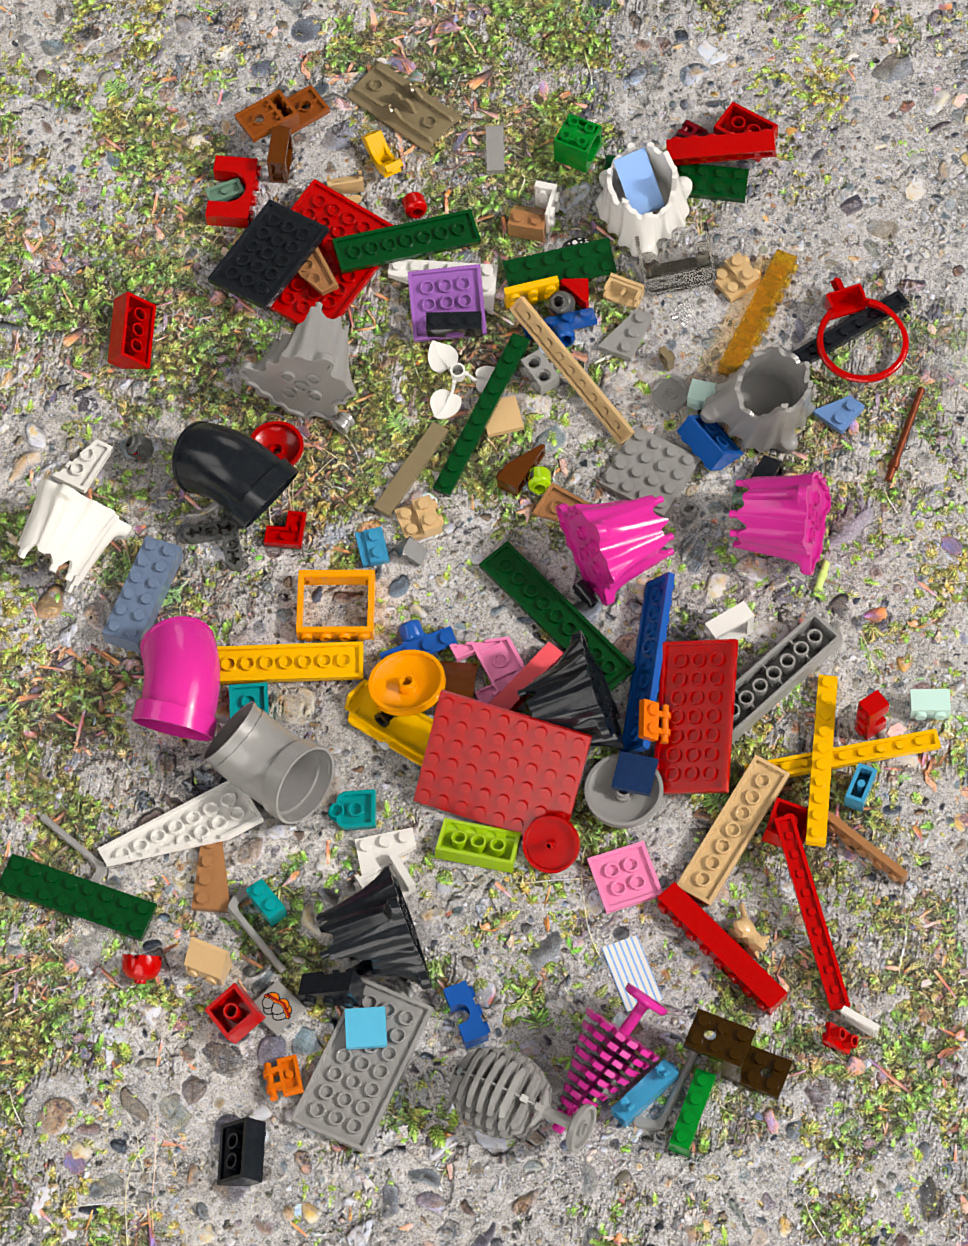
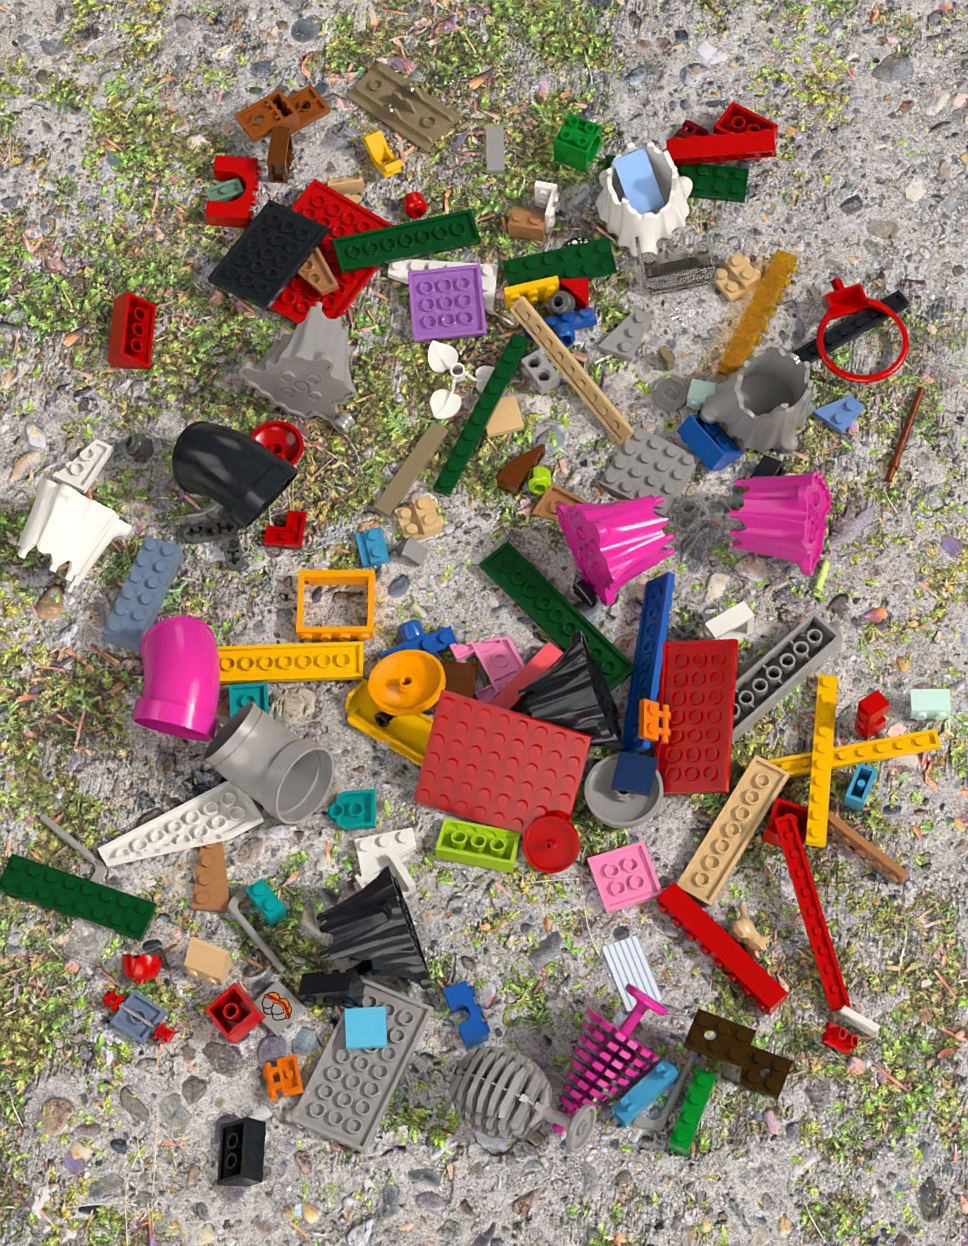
(138, 1017): none -> sand blue plate
(441, 323): black arch -> none
(624, 291): tan hinge -> none

